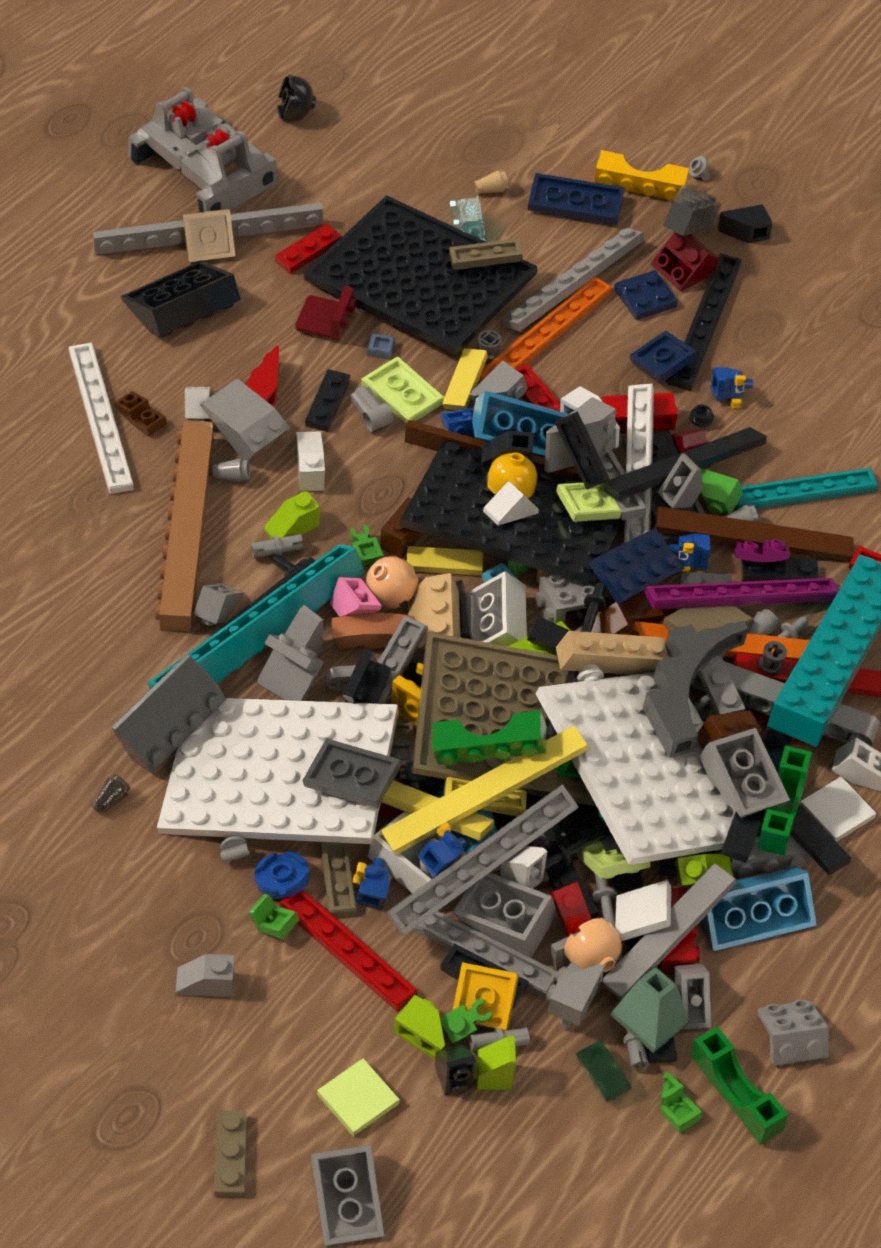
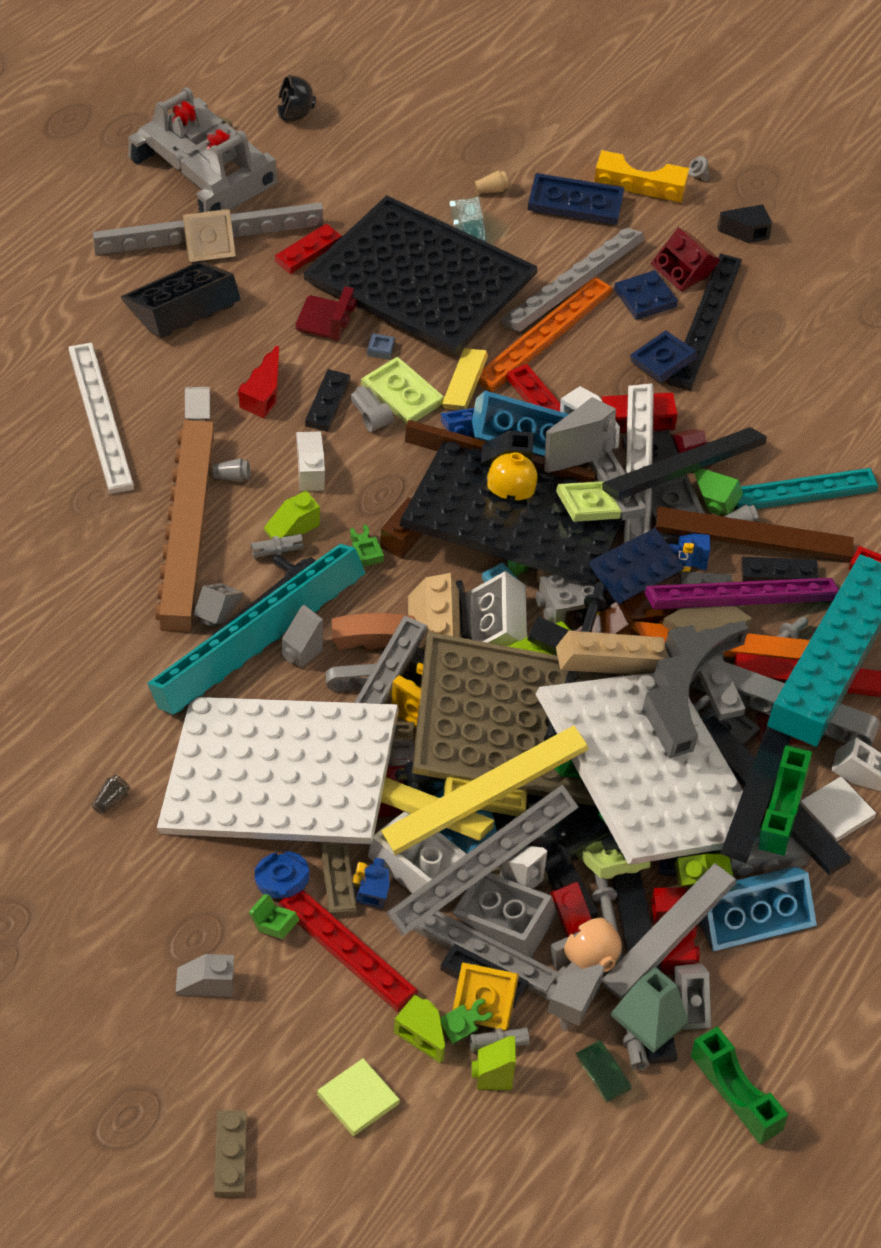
(138, 413): reddish brown slope -> none
(168, 714): dark grey slope -> none
(234, 848): light grey plate -> none
(245, 419): light grey slope -> none
(289, 668): light grey bracket -> none
(347, 1195): light grey slope -> none
(351, 773): dark grey plate -> none
(353, 597): bright pink slope -> none
(366, 680): black bracket -> none
(392, 581): light nougat cylinder -> none
(442, 853): blue piece -> none
(445, 560): light yellow tile -> none
(455, 1069): black slope -> none
(486, 254): dark tan plate -> none
(491, 342): dark grey wheel -> none
(502, 381): light grey slope -> none
(509, 505): white slope -> none
(521, 736): green arch -> none
(582, 450): black tile -> none
(590, 672): white plate -> none
(643, 910): white tile -> none
(677, 1106): bright green slope -> none
(682, 484): light grey slope -> none
(691, 212): dark grey wedge -> none
(701, 415): black plate -> none
(725, 725): reddish brown brick -> none
(729, 384): blue piece -> none
(744, 773): light grey slope -> none
(763, 623): light grey cone -> none
(770, 551): magenta slope -> none
(777, 657): dark grey bush -> none
(795, 1032): light grey bracket -> none

